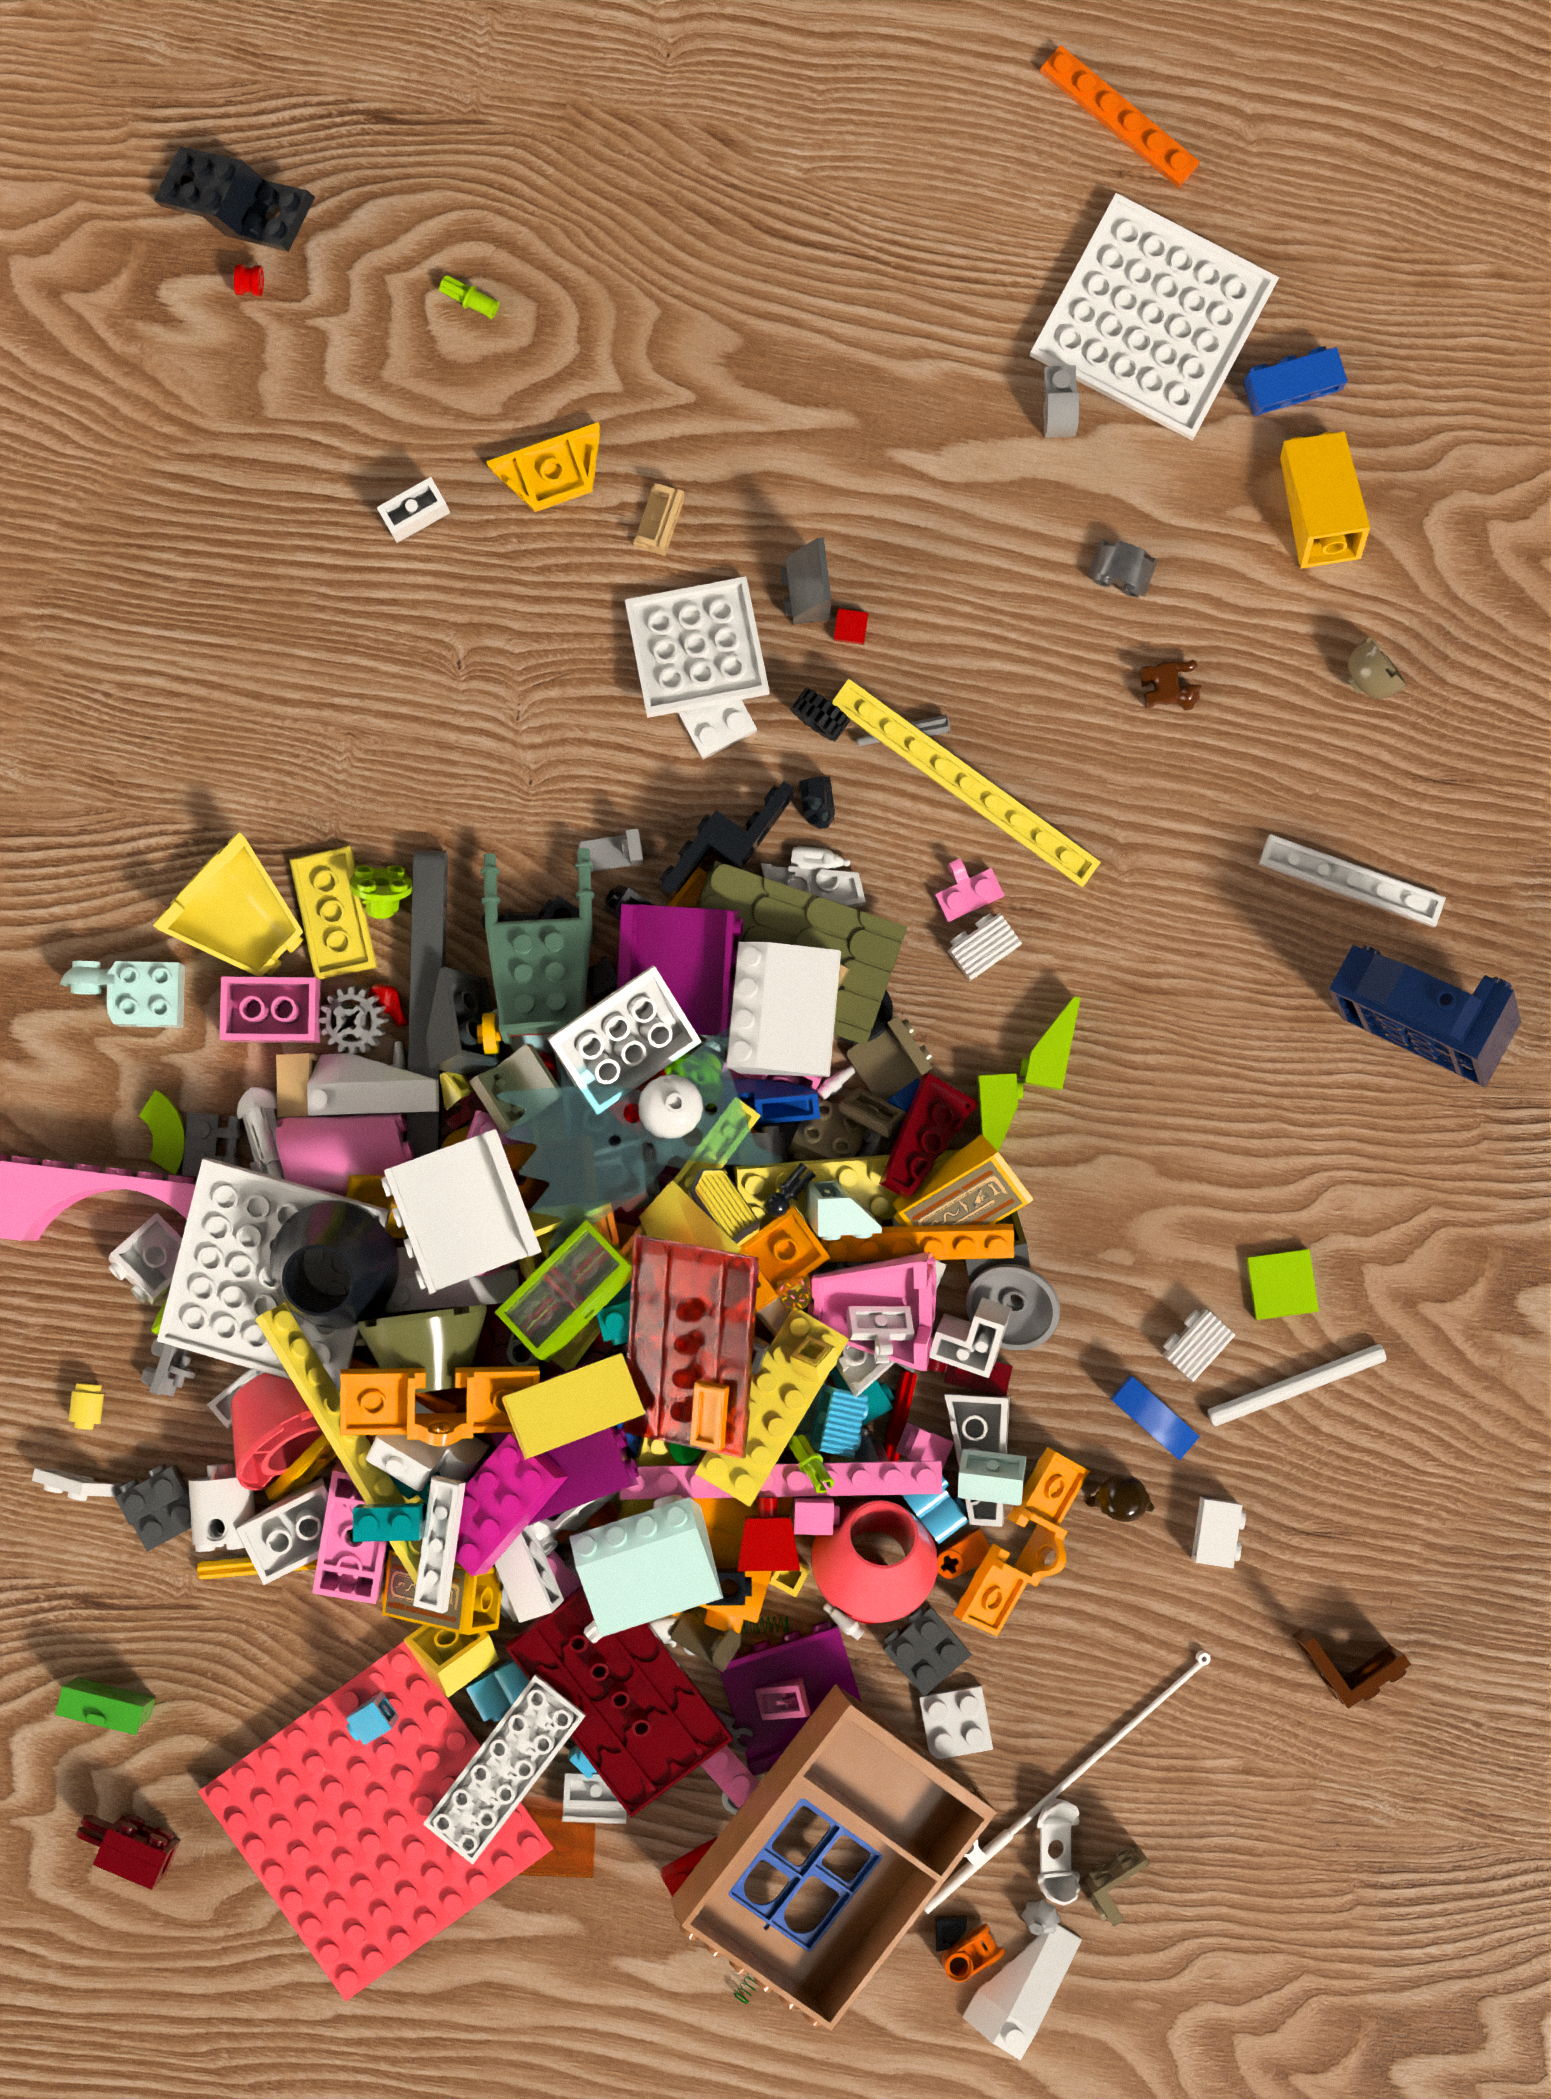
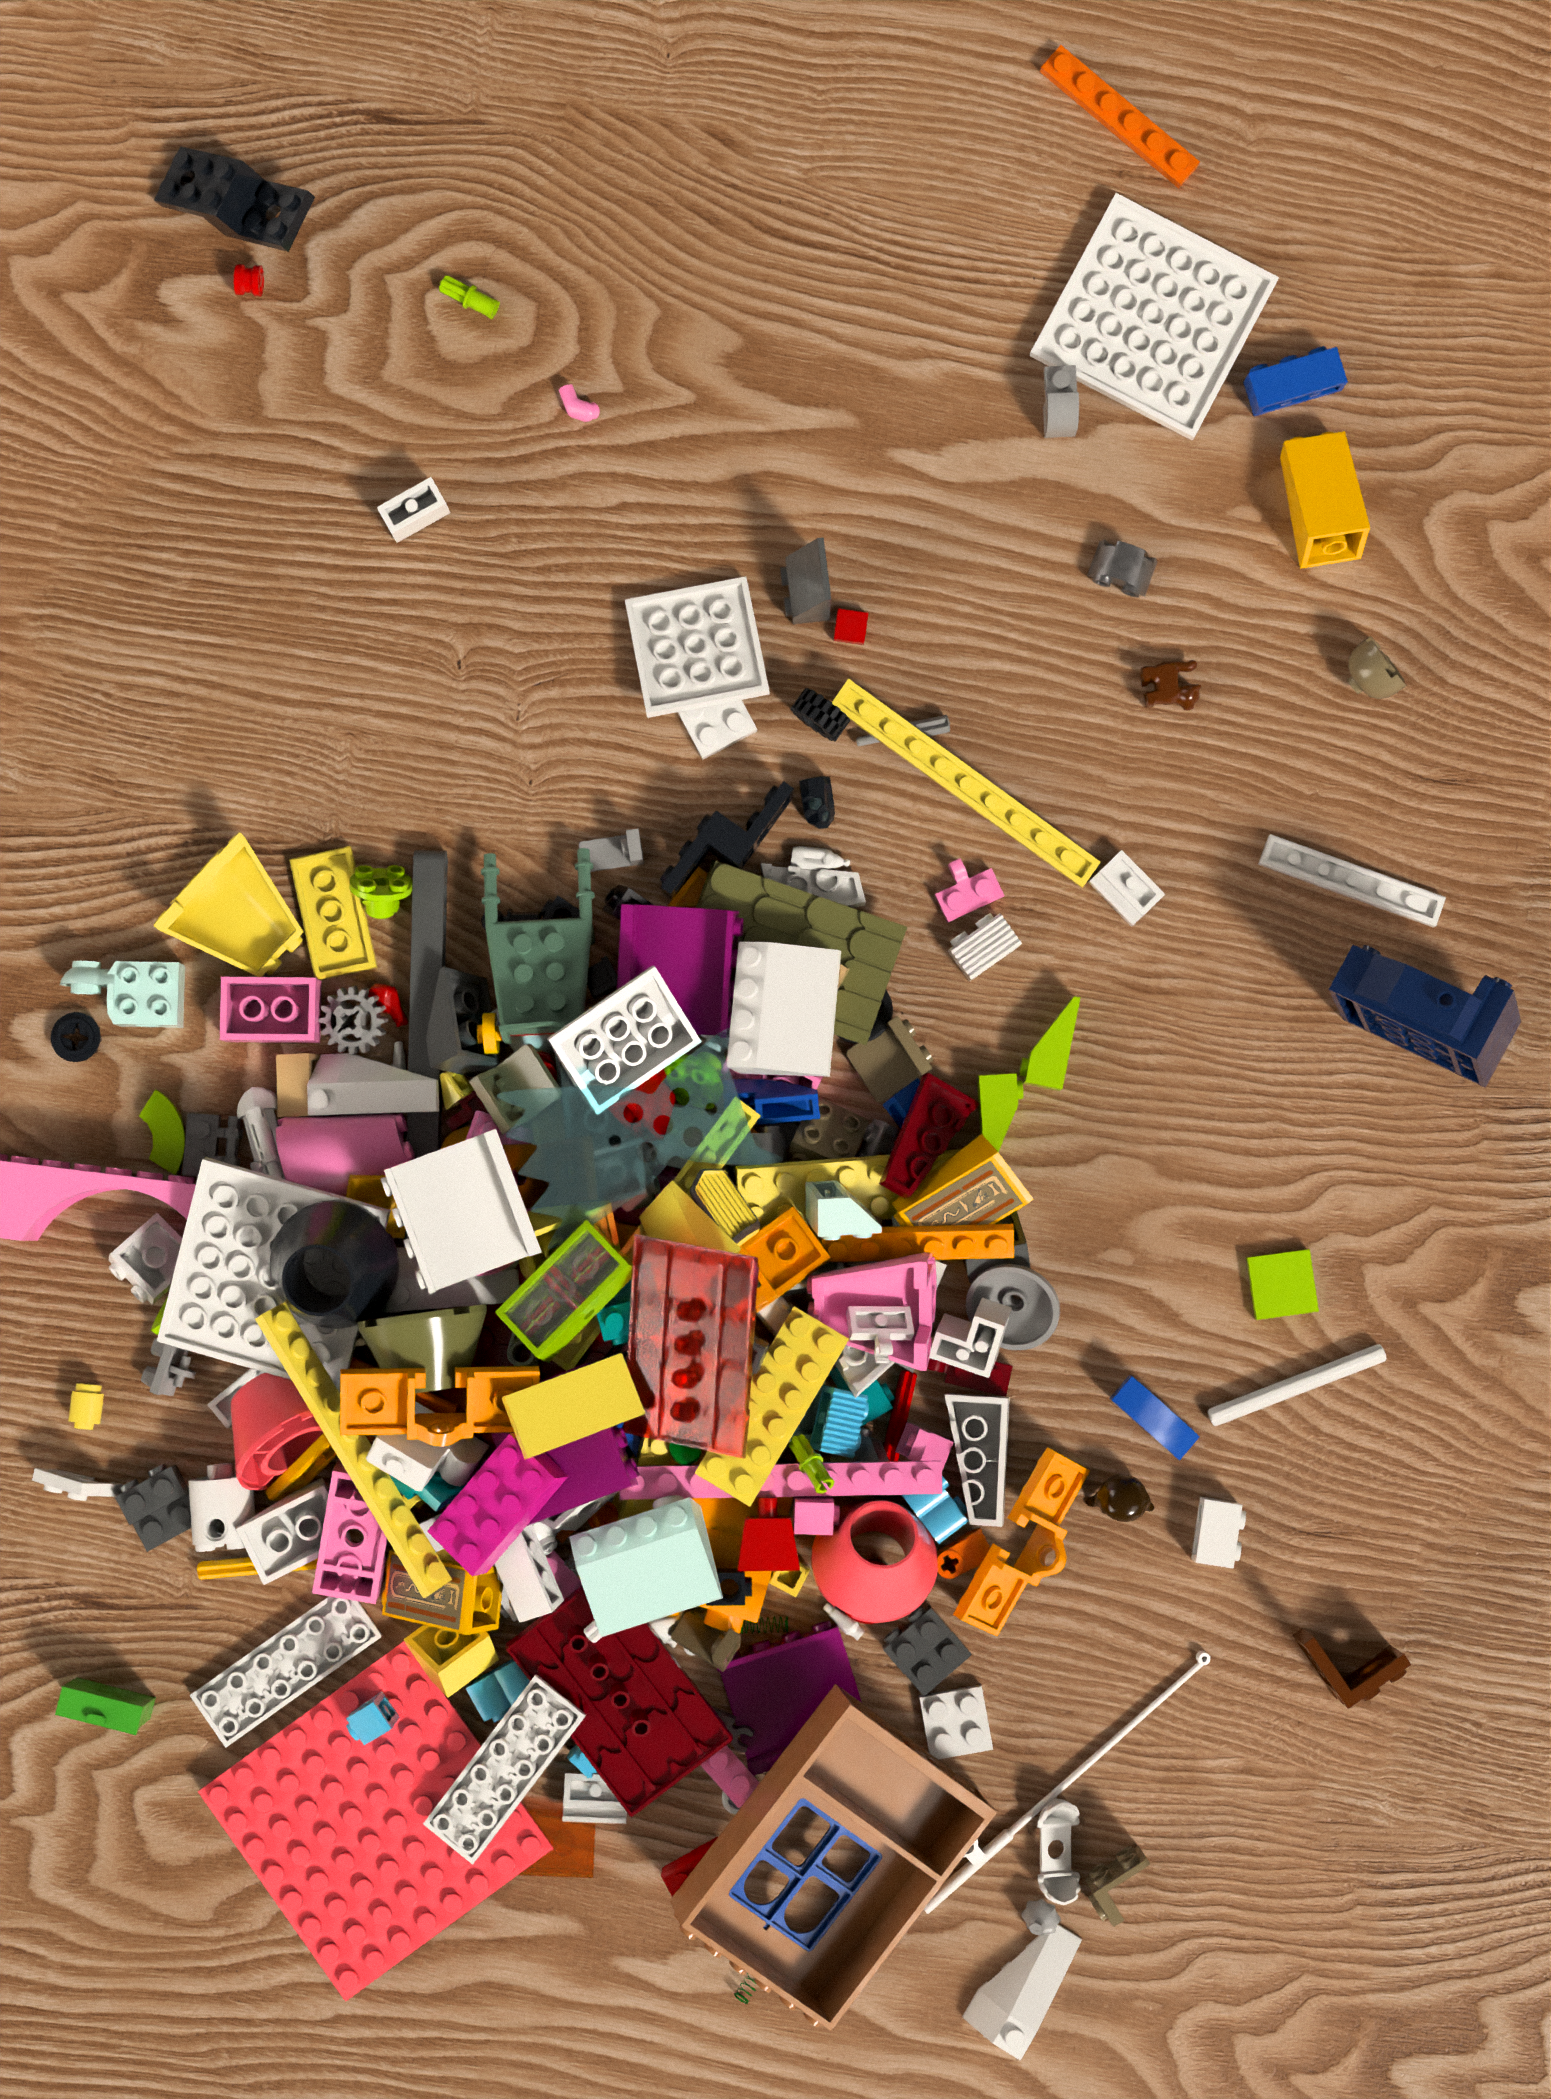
(67, 1025): none -> black gear
(130, 1848): dark red brick -> none
(284, 1667): none -> white plate
(388, 1522): teal brick -> none
(439, 1544): white tile -> none
(551, 469): yellow wing -> none
(578, 408): none -> bright pink arm
(659, 519): tan hinge -> none
(670, 1106): white cylinder -> none
(709, 1415): light orange tile -> none
(777, 1203): black pin -> none
(783, 1700): bright pink slope -> none
(795, 1292): clear yellow tile -> none
(813, 1359): light yellow slope -> none
(835, 1082): white piece -> none
(869, 1114): dark tan tile -> none
(948, 1930): black tile -> none
(973, 1952): orange piece -> none
(991, 1477): light aqua panel -> none
(1126, 888): none -> white plate
(1197, 1343): white brick -> none

